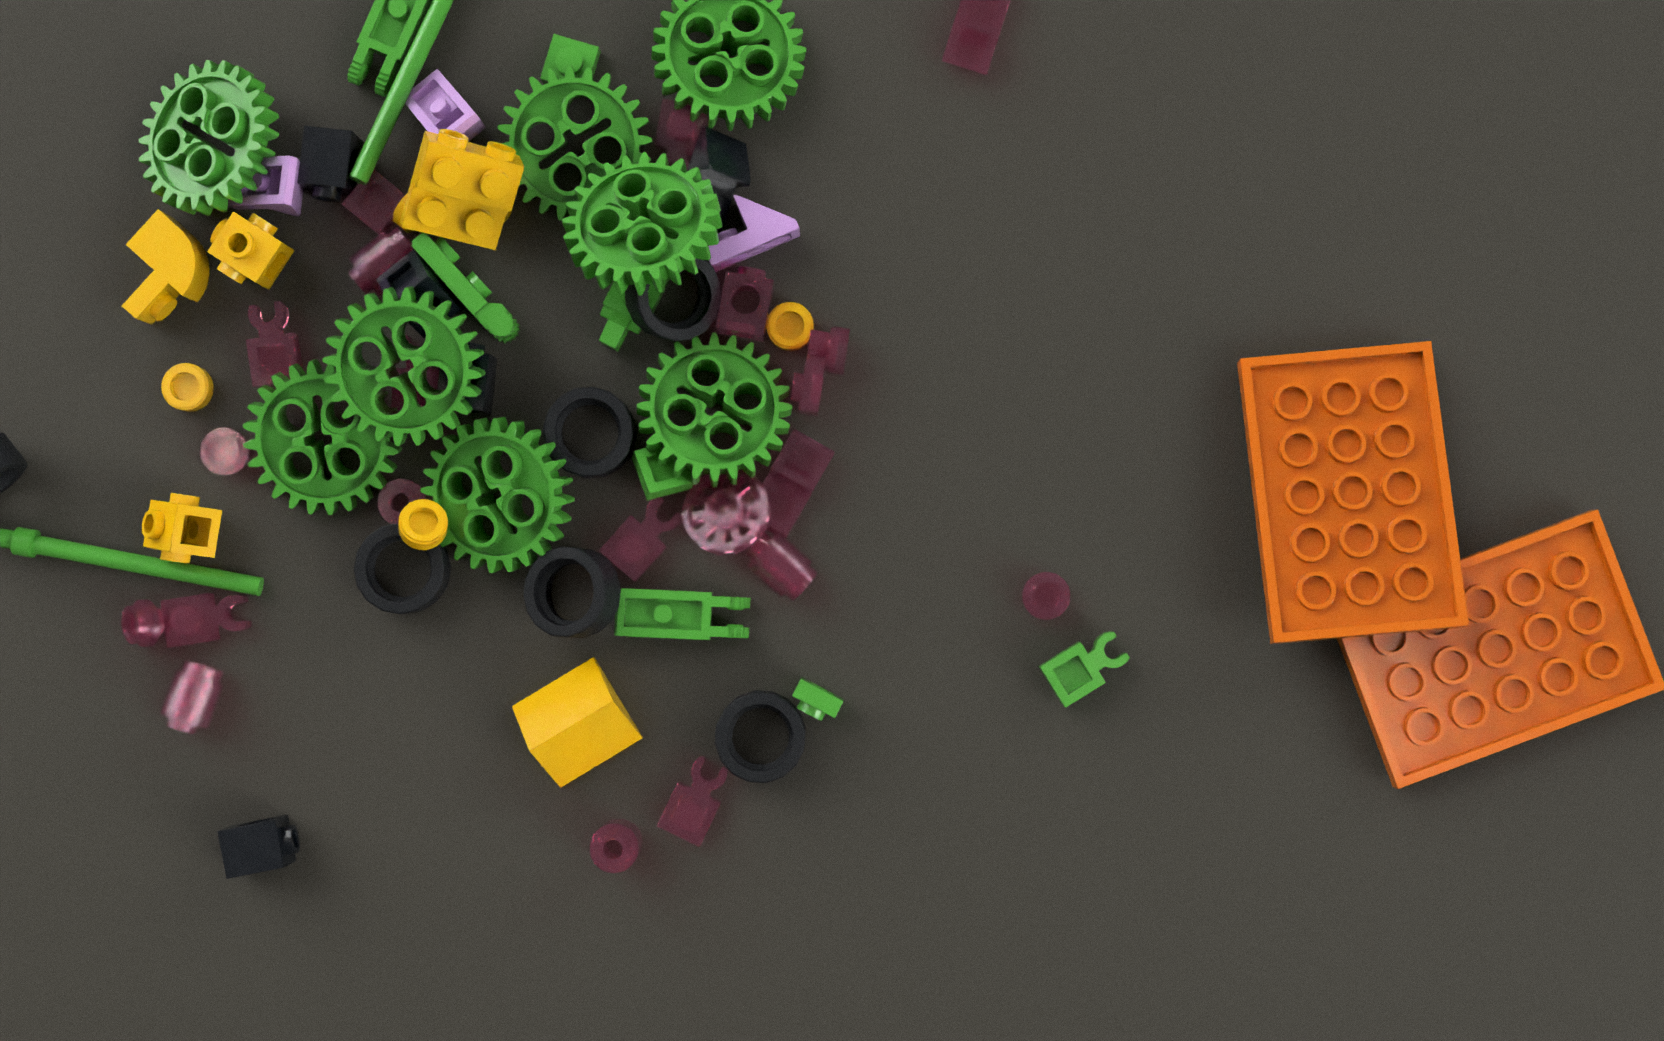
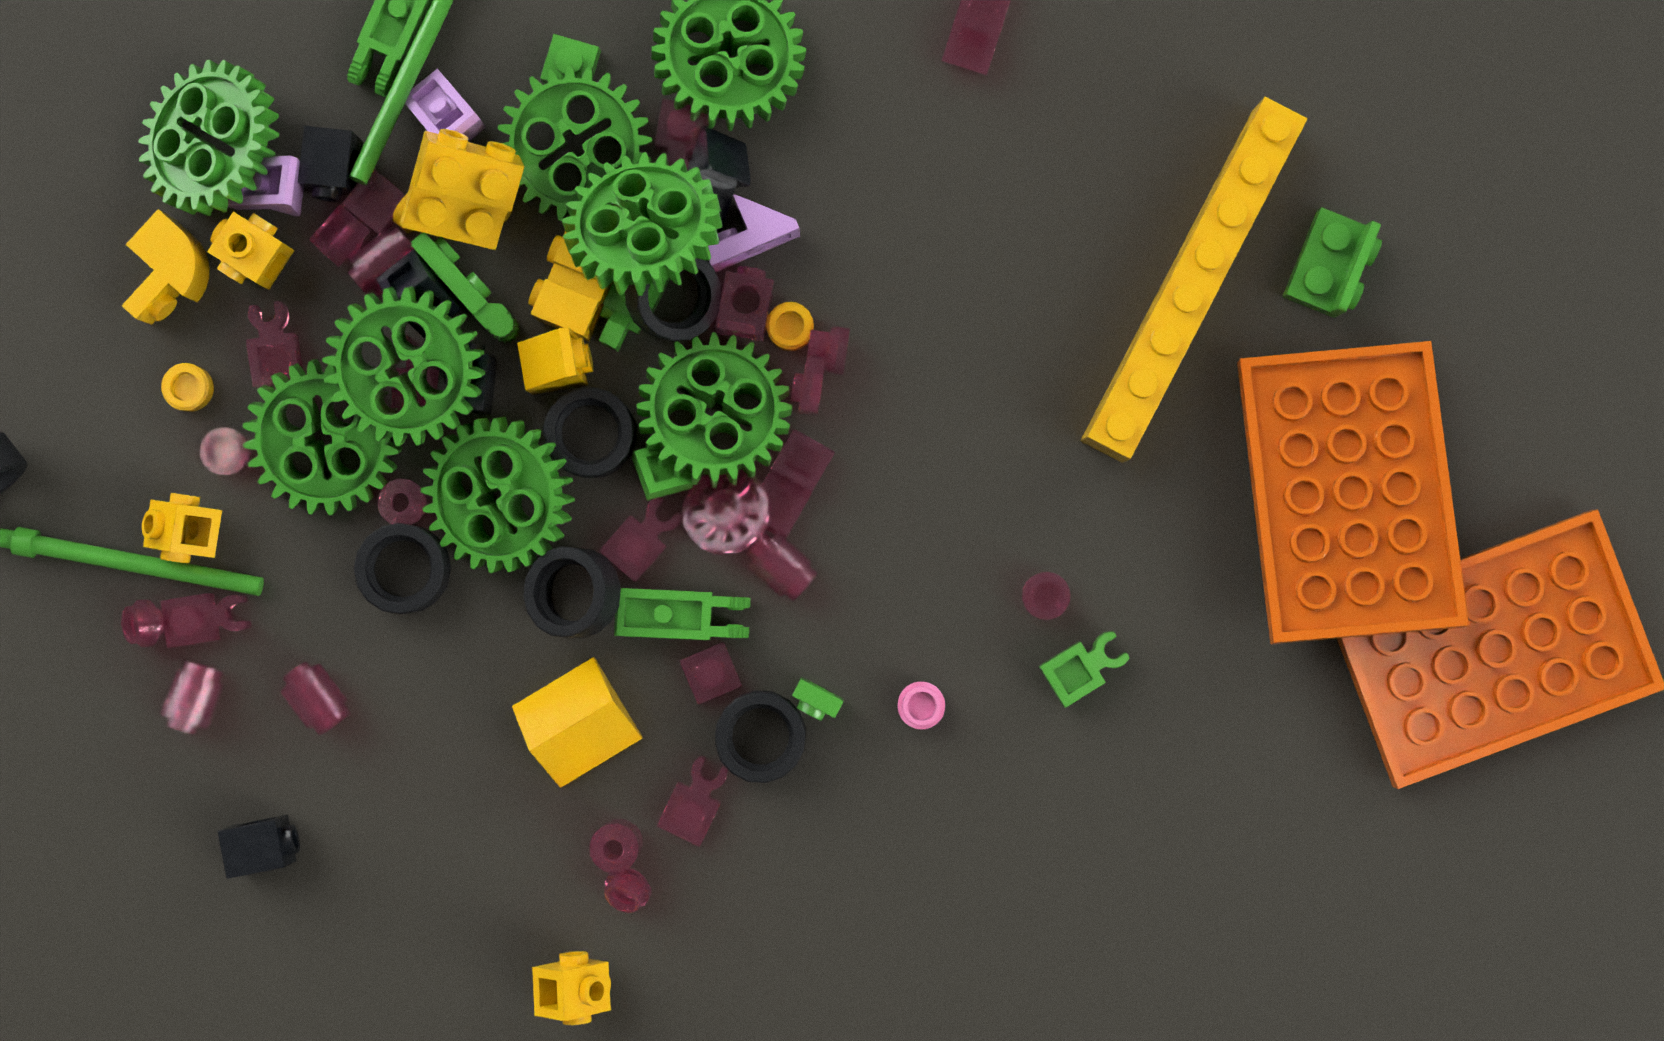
(315, 697): none -> clear pink brick
(339, 235): none -> clear pink plate
(423, 524): yellow tile -> none
(554, 361): none -> yellow slope
(566, 295): none -> yellow brick
(572, 988): none -> yellow brick
(627, 890): none -> clear pink plate
(711, 673): none -> clear pink plate
(921, 705): none -> bright pink plate
(1193, 280): none -> yellow brick
(1332, 263): none -> bright green bracket

